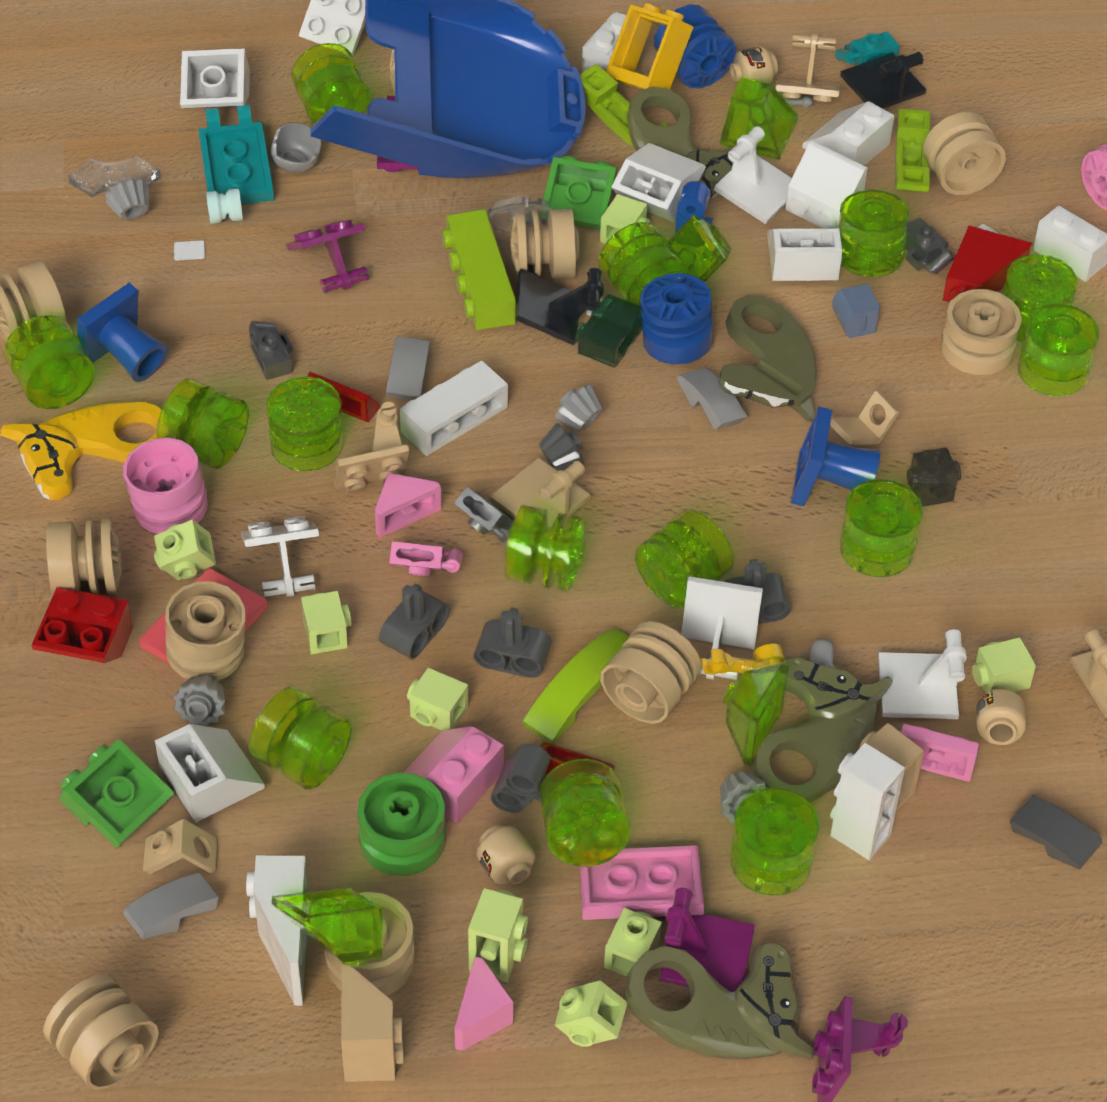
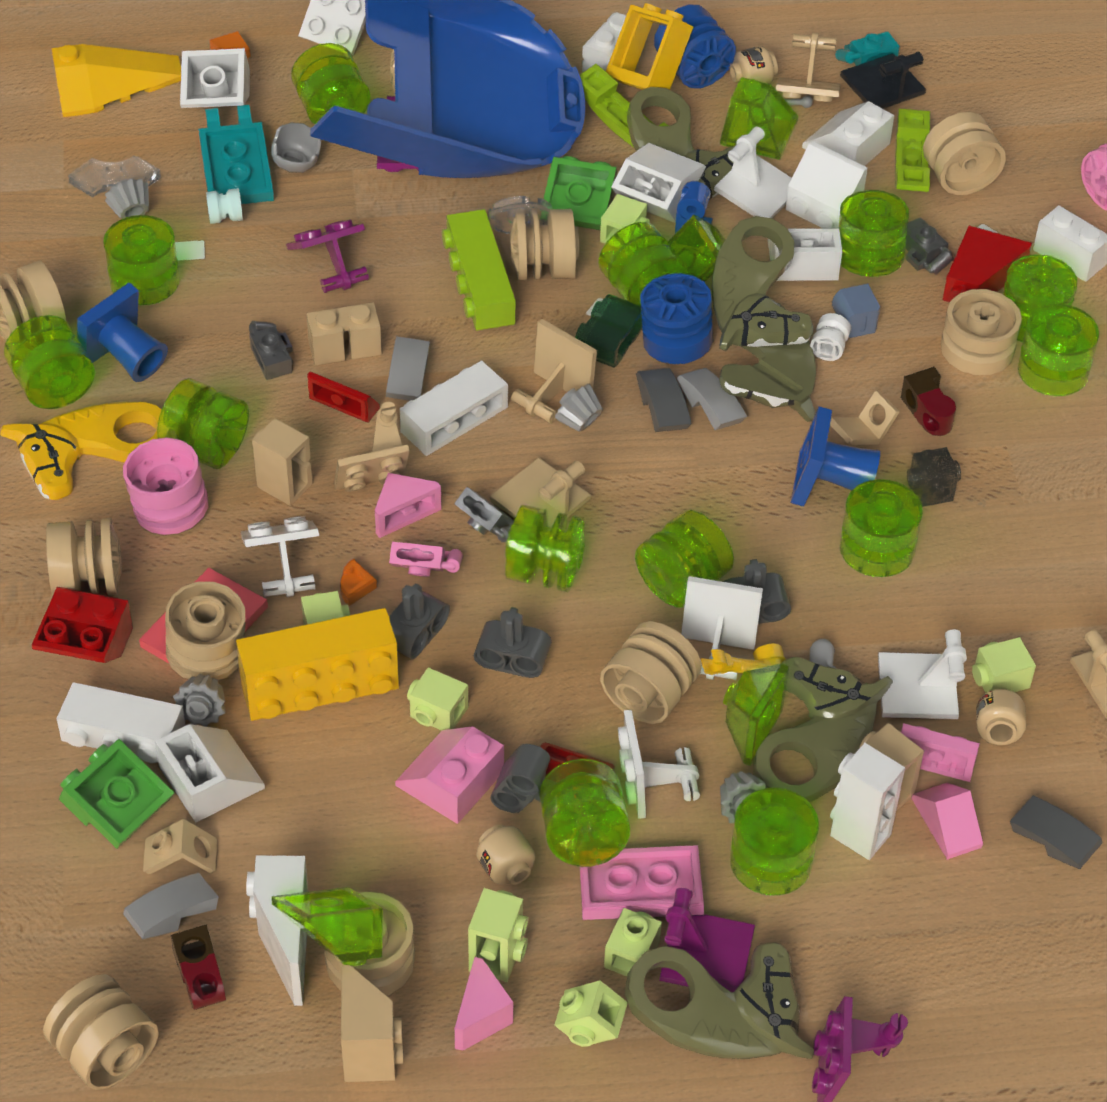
(100, 74): none -> yellow wedge
(102, 716): none -> white brick
(145, 254): none -> clear neon green wheel
(184, 550): yellowish green brick -> none
(198, 967): none -> leg
(230, 41): none -> orange tile
(282, 461): none -> tan piece
(300, 737): clear neon green wheel -> none
(305, 423): clear neon green wheel -> none
(318, 664): none -> yellow brick
(333, 326): none -> tan piece
(356, 582): none -> orange tile
(401, 824): bright green wheel -> none
(553, 307): black plate -> none
(561, 448): dark grey piece -> none
(563, 363): none -> tan plate
(572, 687): lime slope -> none
(649, 774): none -> white plate
(665, 399): none -> dark grey slope
(741, 287): none -> olive animal
(830, 337): none -> white wheel
(928, 402): none -> leg
(950, 818): none -> bright pink slope

